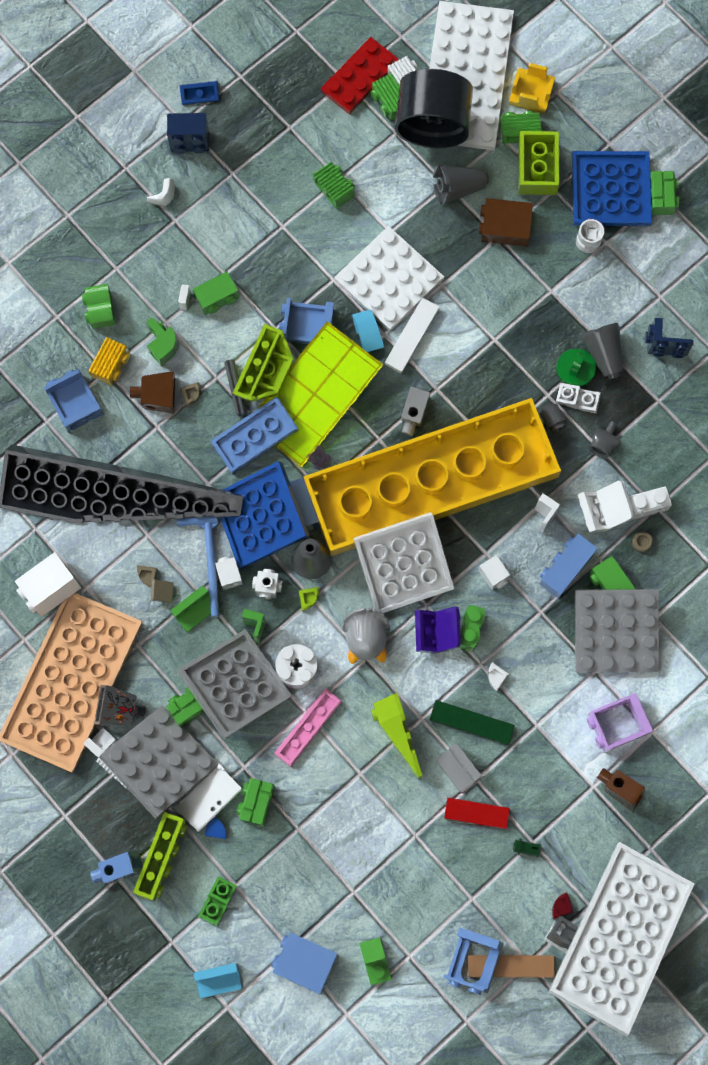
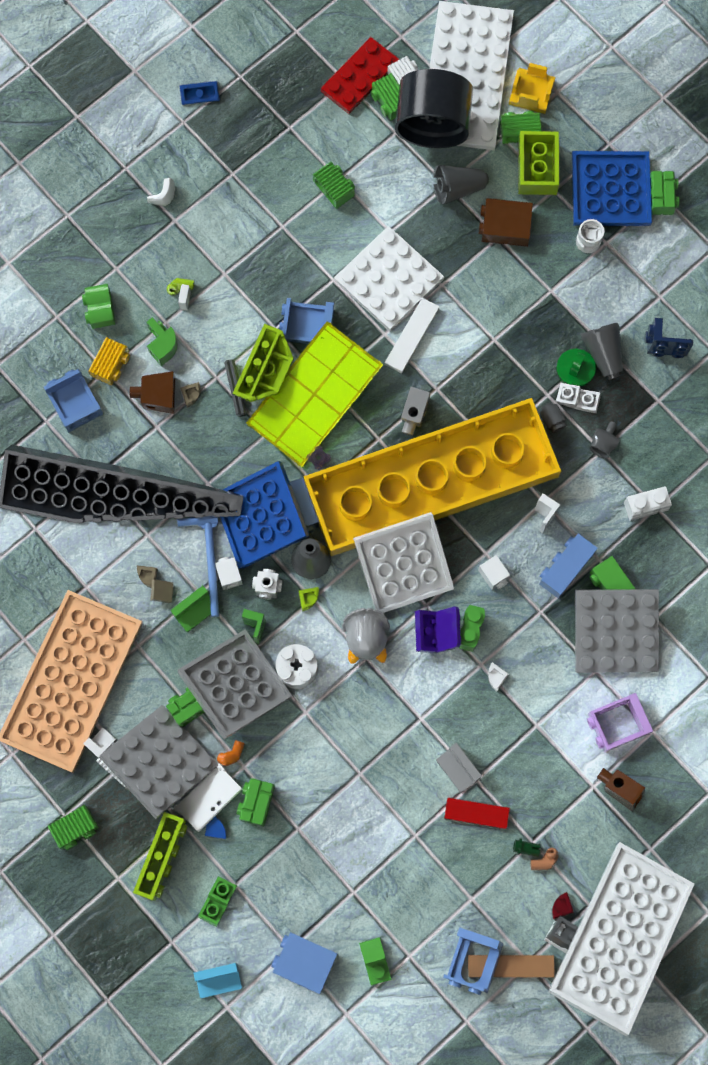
(47, 585): white brick -> none
(73, 828): none -> bright green brick
(117, 707): dark grey torso -> none
(124, 866): medium blue torso -> none
(175, 286): none -> lime arm
(188, 132): dark blue brick -> none
(216, 293): bright green brick -> none
(232, 756): none -> orange arm
(254, 435): medium blue tile -> none
(308, 727): bright pink tile -> none
(368, 330): medium azure slope -> none
(392, 722): lime wedge -> none
(472, 722): dark green tile -> none
(547, 860): none -> nougat arm
(606, 507): white bracket -> none
(642, 542): dark tan tile -> none

